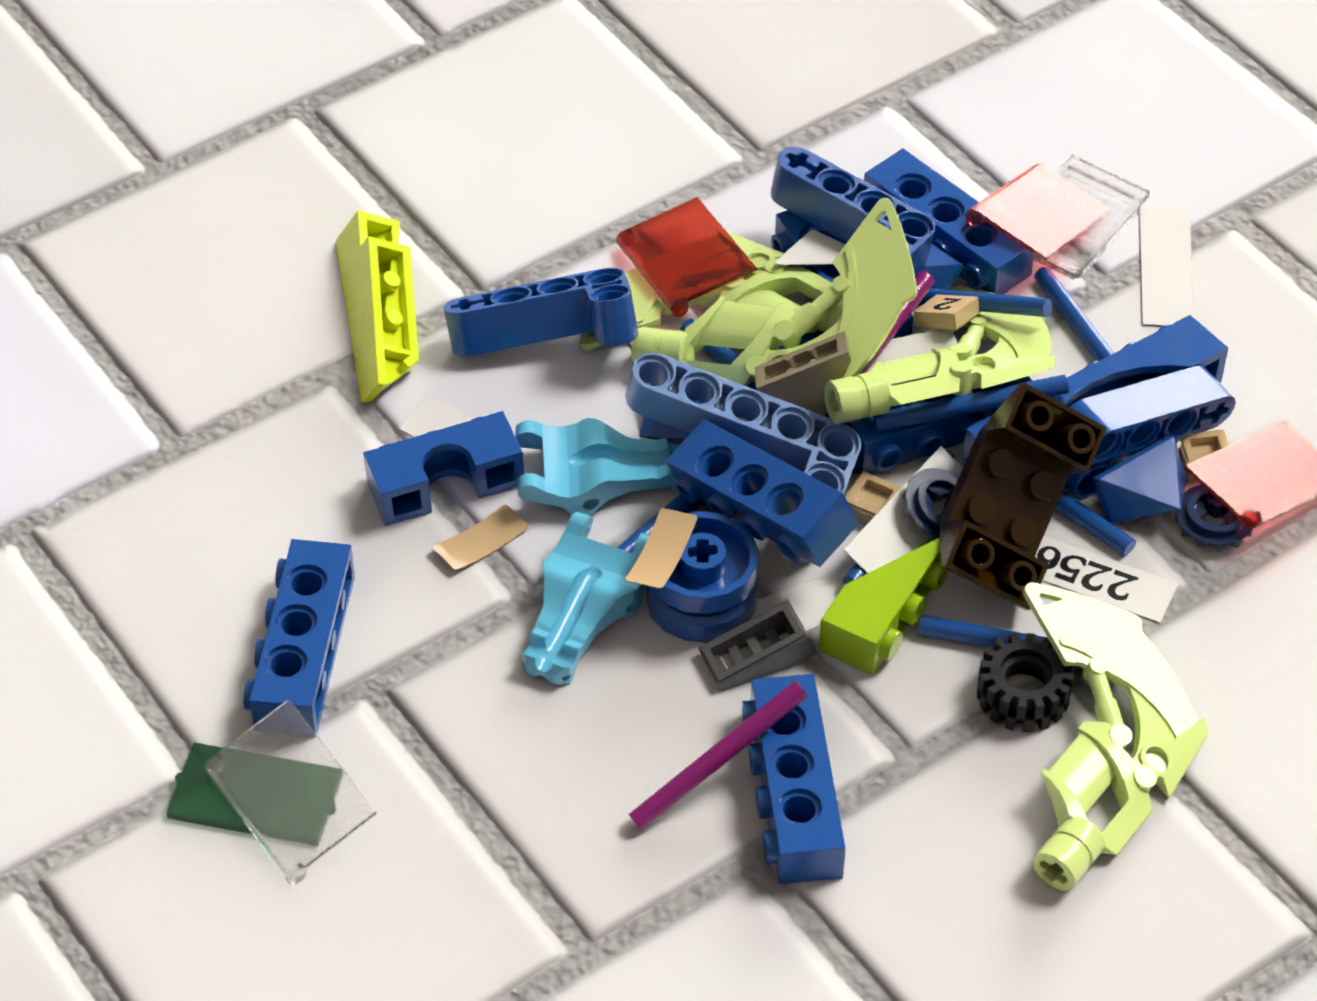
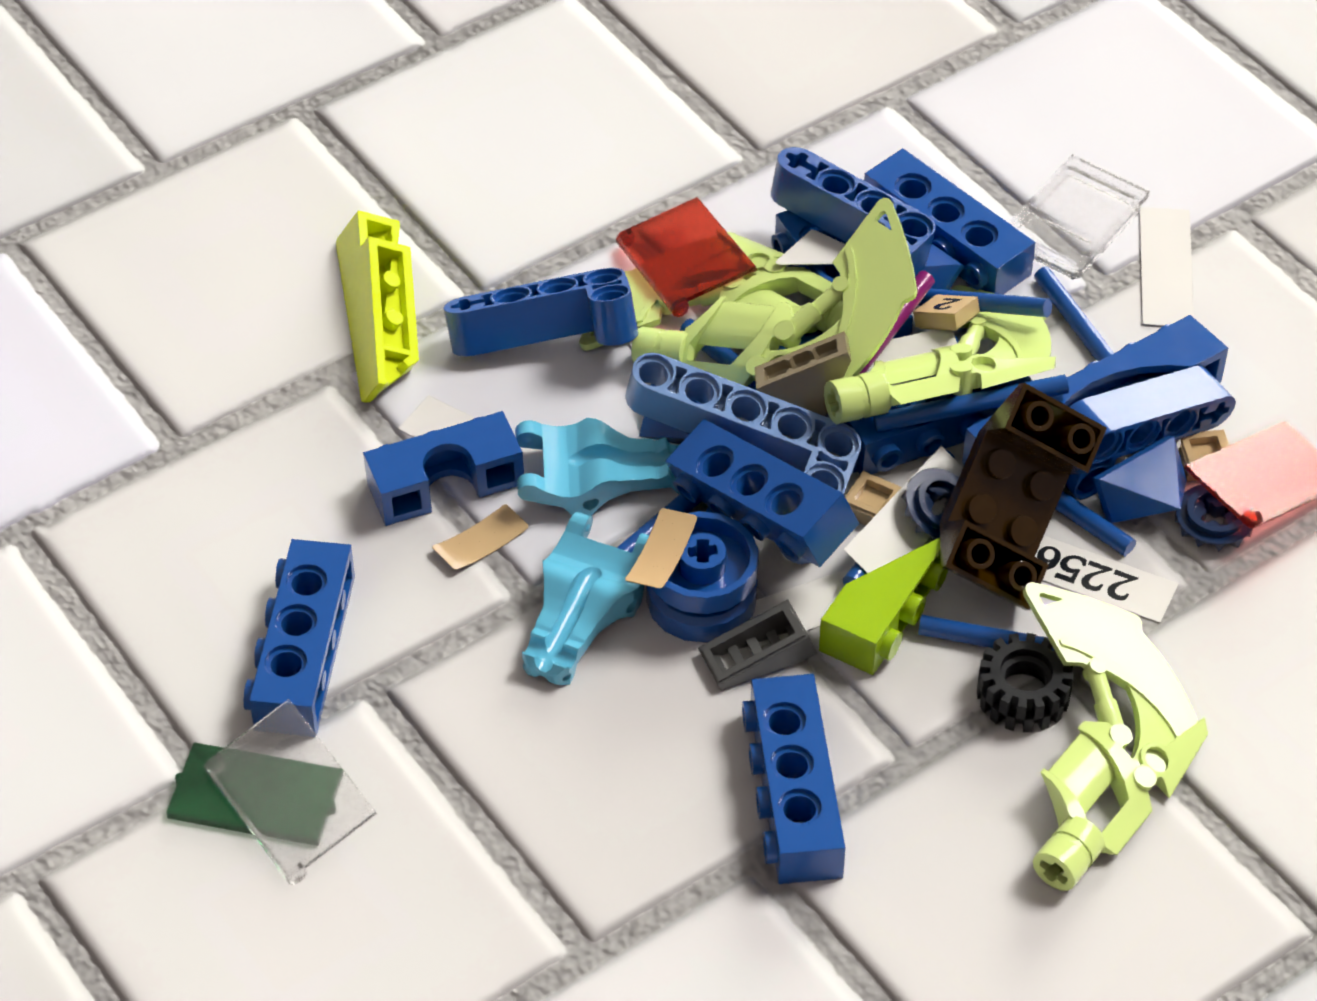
(718, 755): magenta bar -> none
(1038, 211): clear red piece -> none

